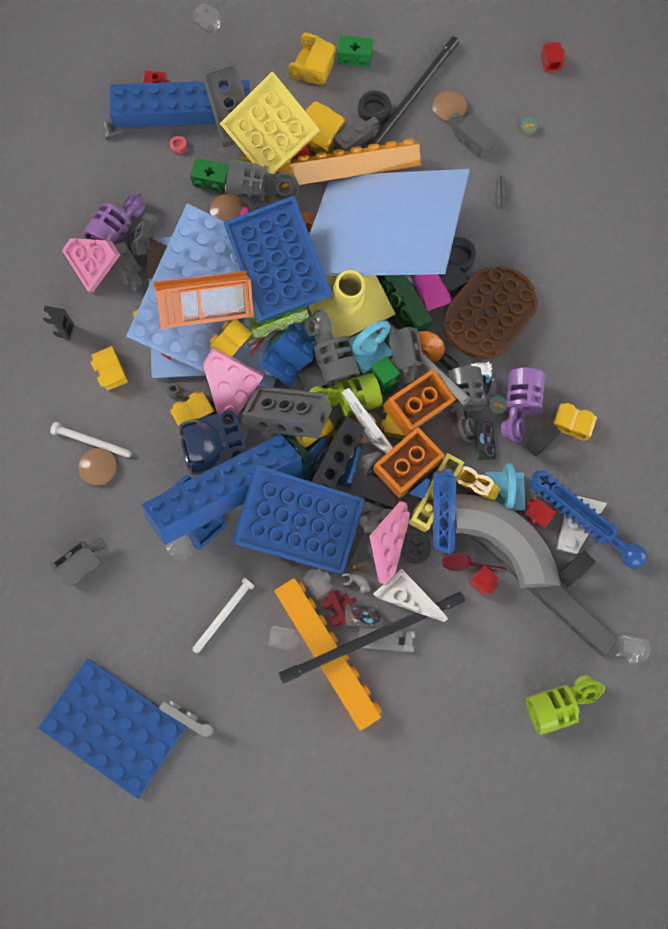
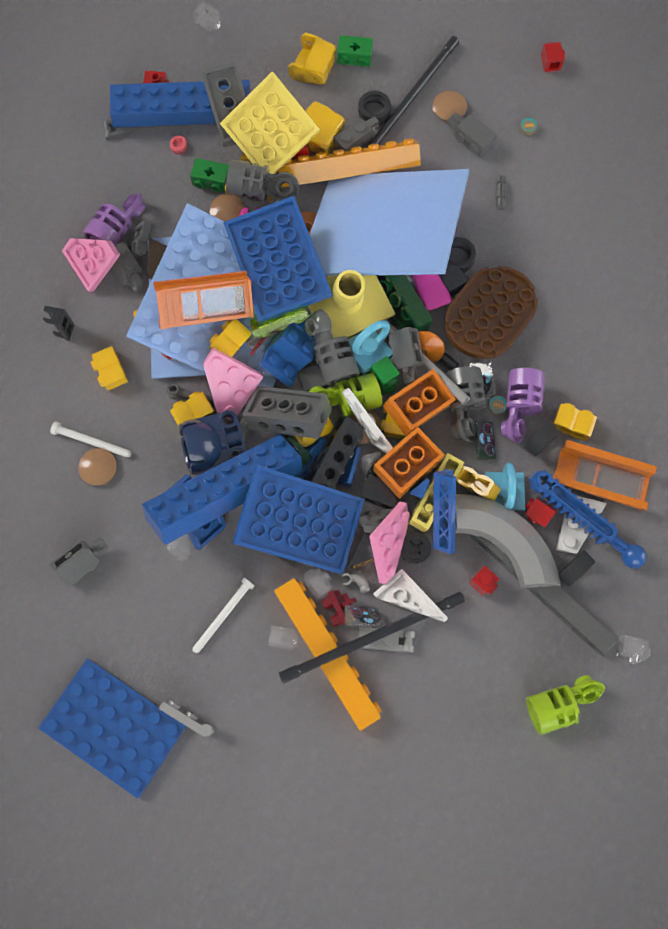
(461, 561): dark red piece -> none
(604, 474): none -> orange piece

